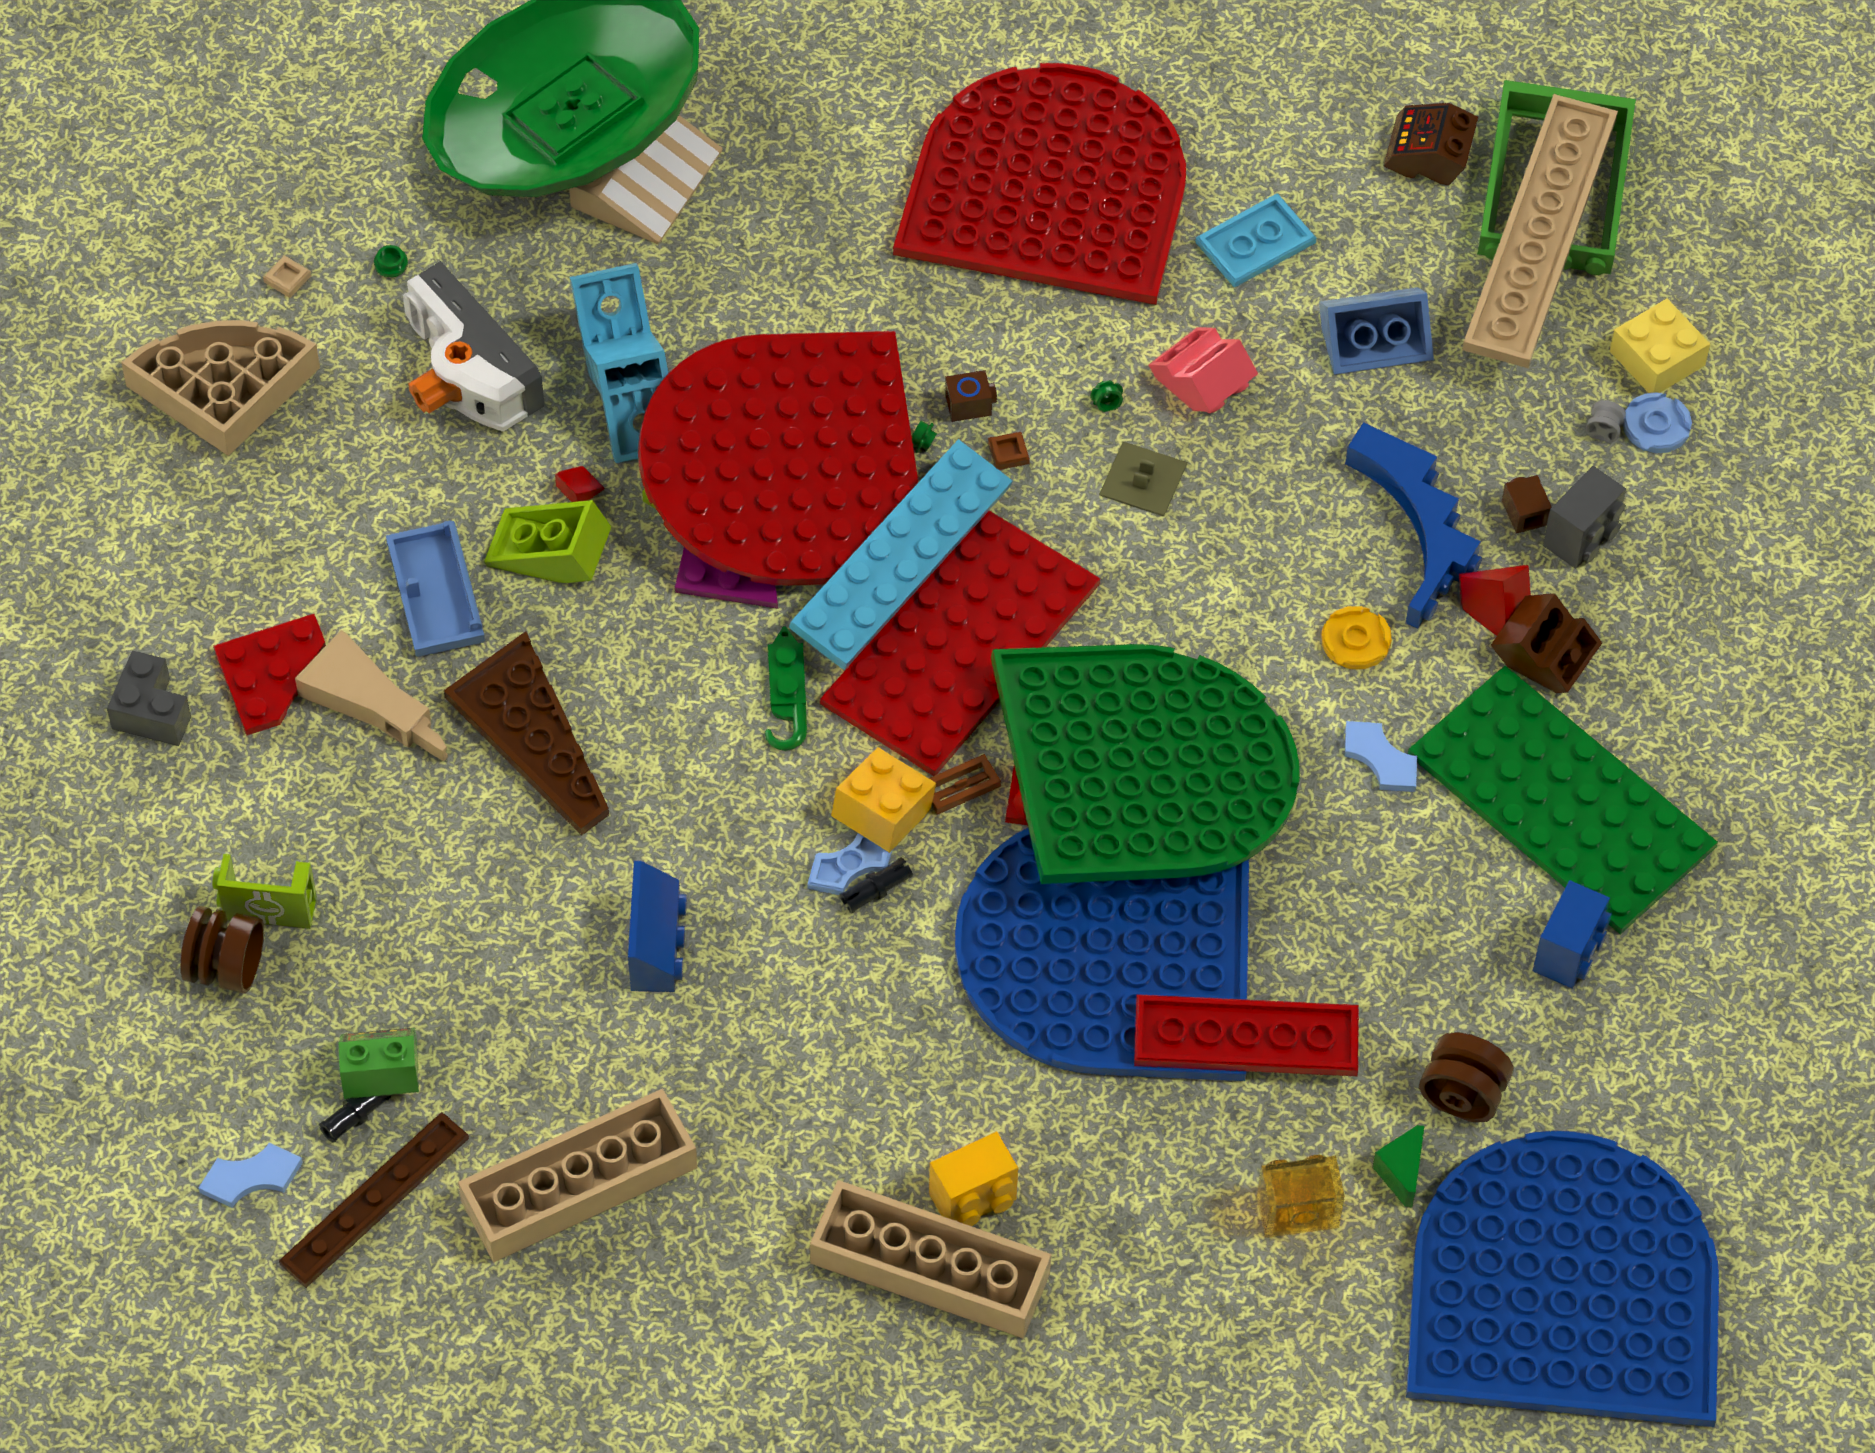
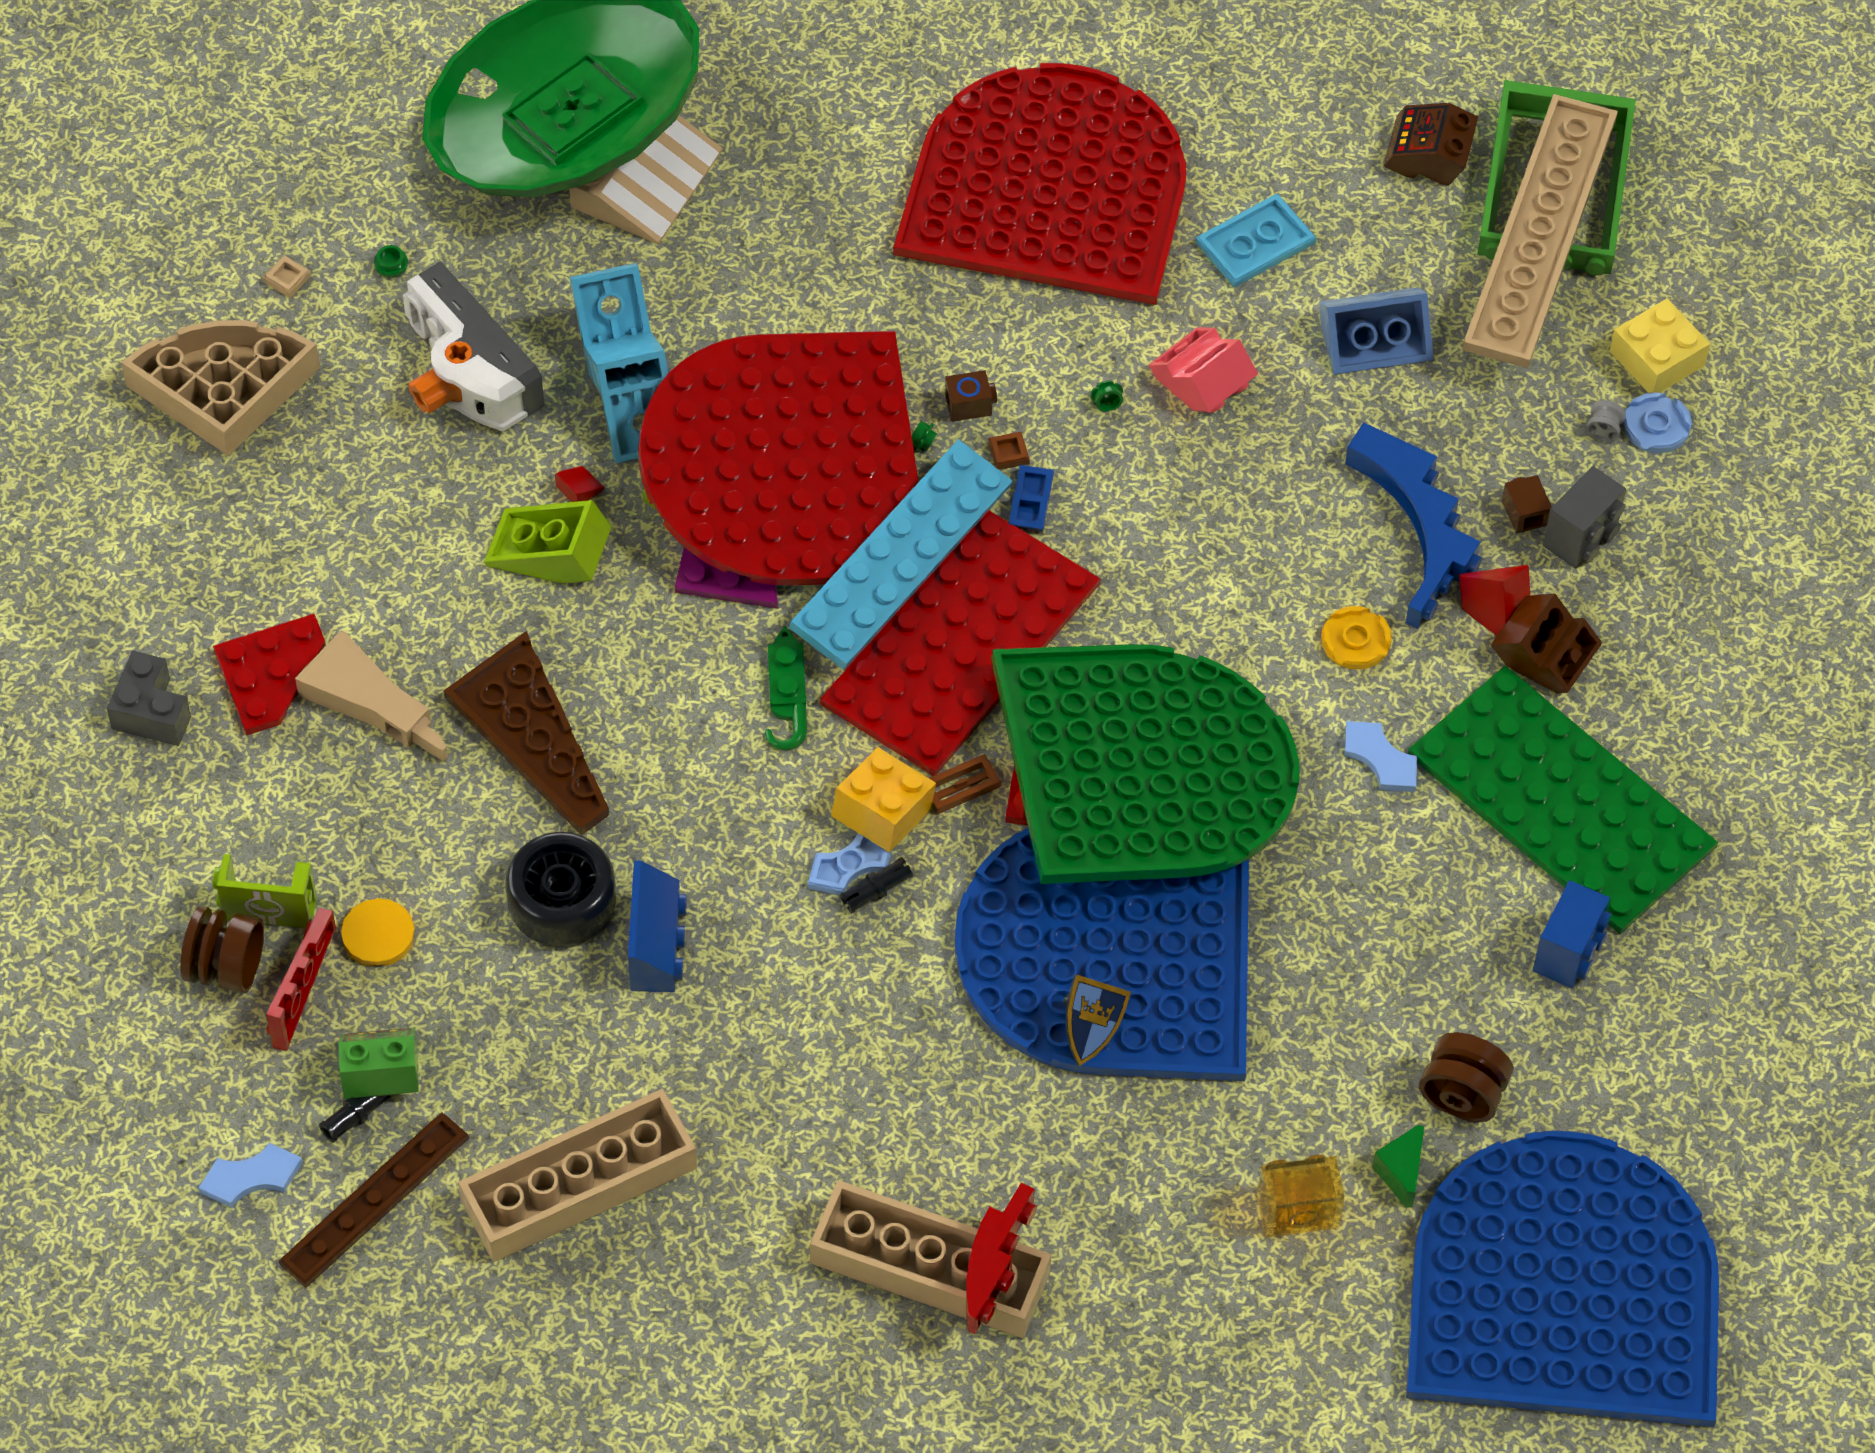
(297, 984): none -> red wing
(378, 932): none -> yellow tile
(435, 588): medium blue container -> none
(560, 889): none -> black wheel
(974, 1180): yellow brick -> none
(991, 1256): none -> red slope
(1031, 497): none -> blue slope
(1092, 1016): none -> shield
(1143, 478): olive piece -> none
(1246, 1035): red tile -> none

